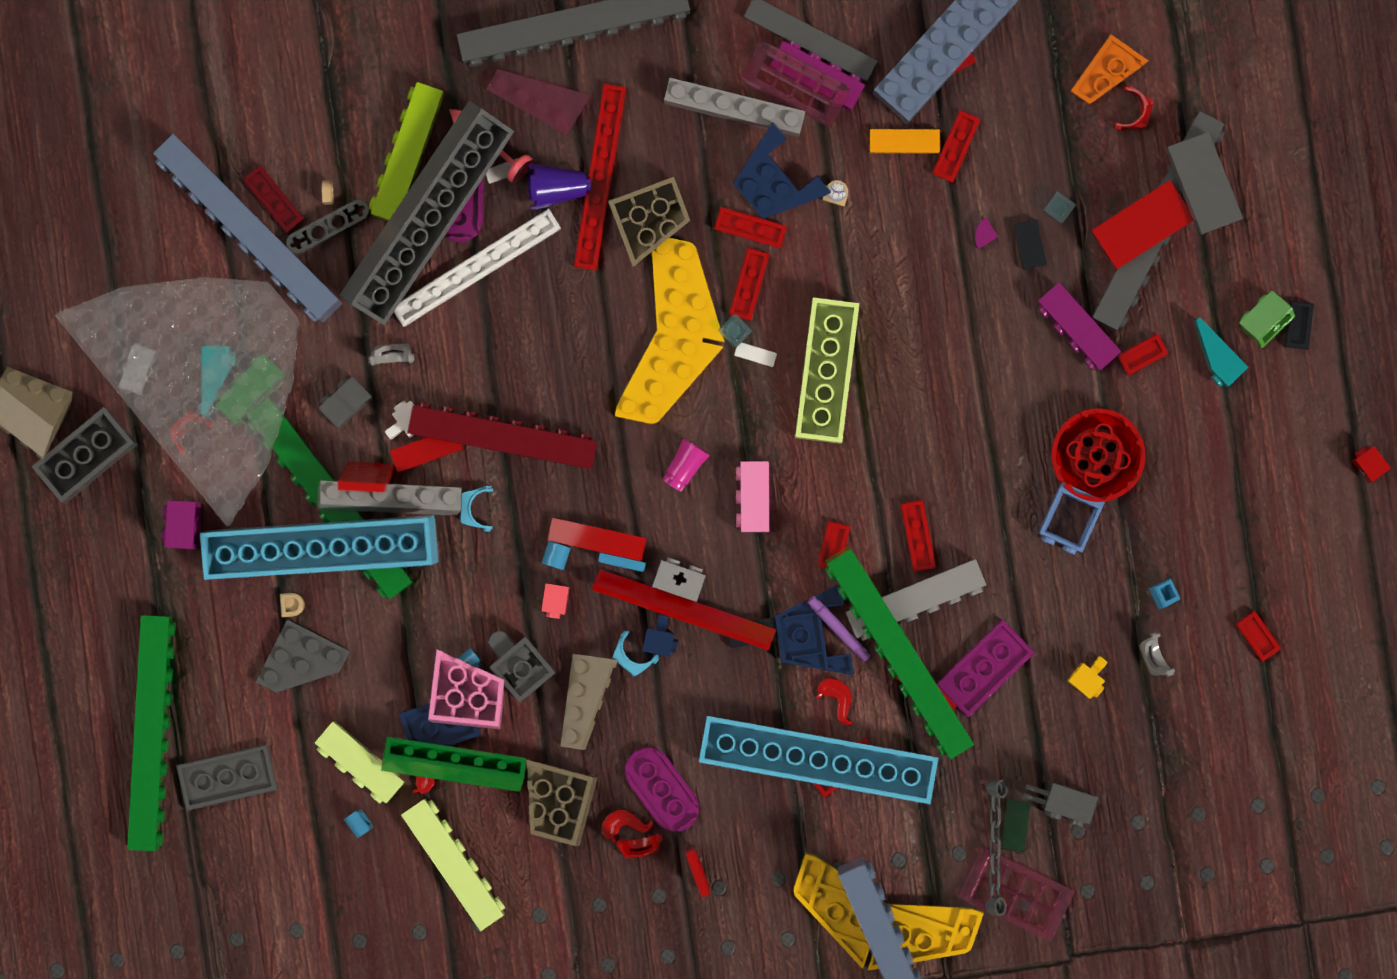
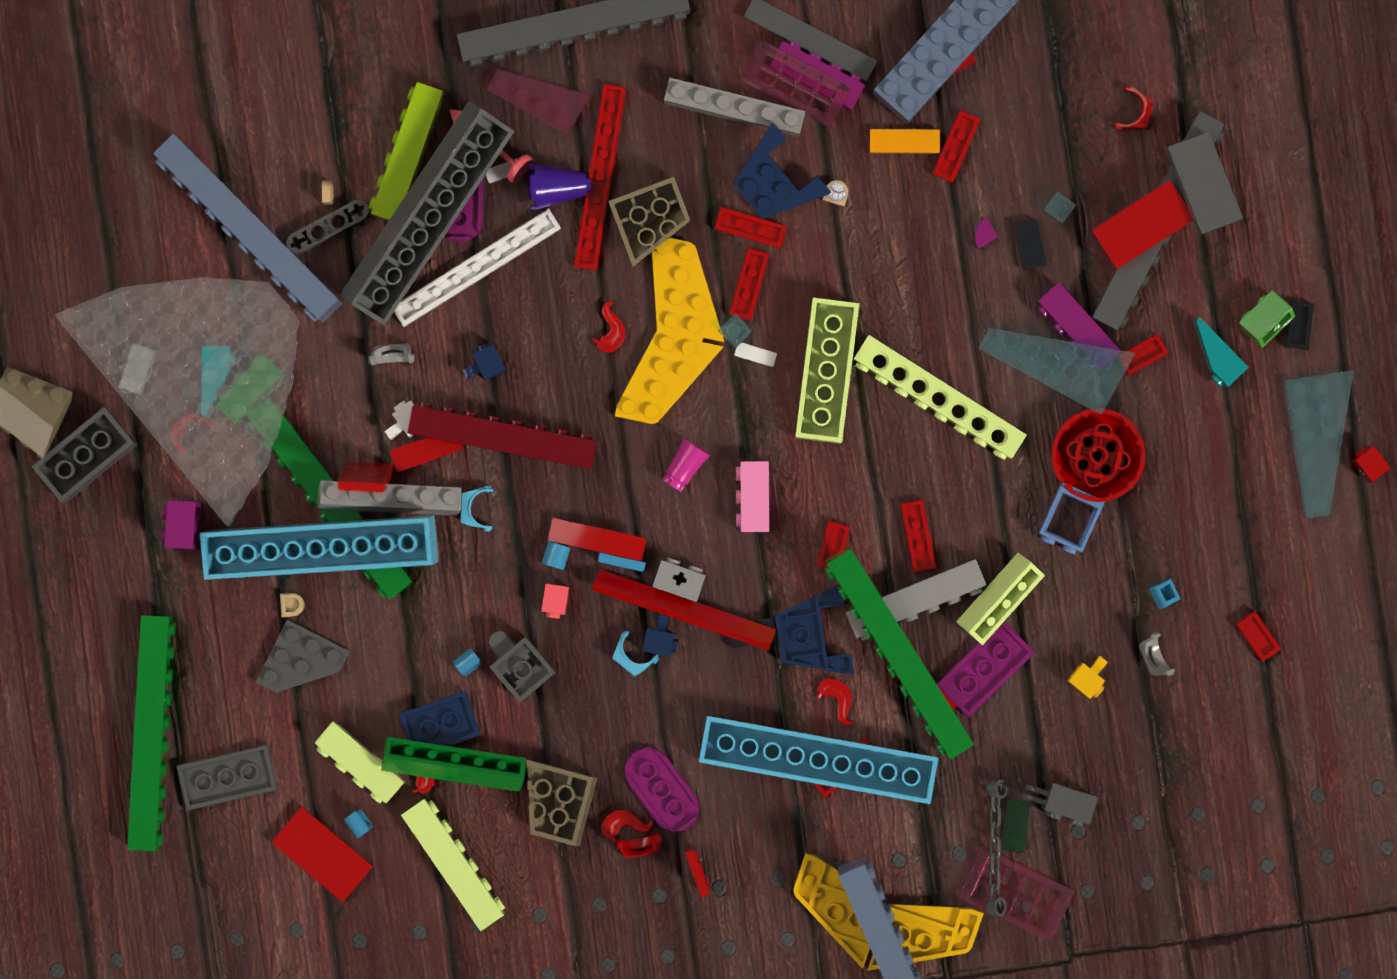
(273, 199): dark red tile -> none
(322, 854): none -> red tile
(344, 402): dark grey brick -> none
(465, 694): bright pink wedge -> none
(488, 363): none -> dark blue brick
(584, 698): dark tan wing -> none
(616, 335): none -> red piece
(838, 628): medium lavender piece -> none
(1000, 598): none -> yellowish green brick
(1012, 436): none -> yellowish green brick
(1071, 368): none -> clear light blue wing
(1108, 68): orange wing -> none
(1317, 425): none -> clear light blue wing

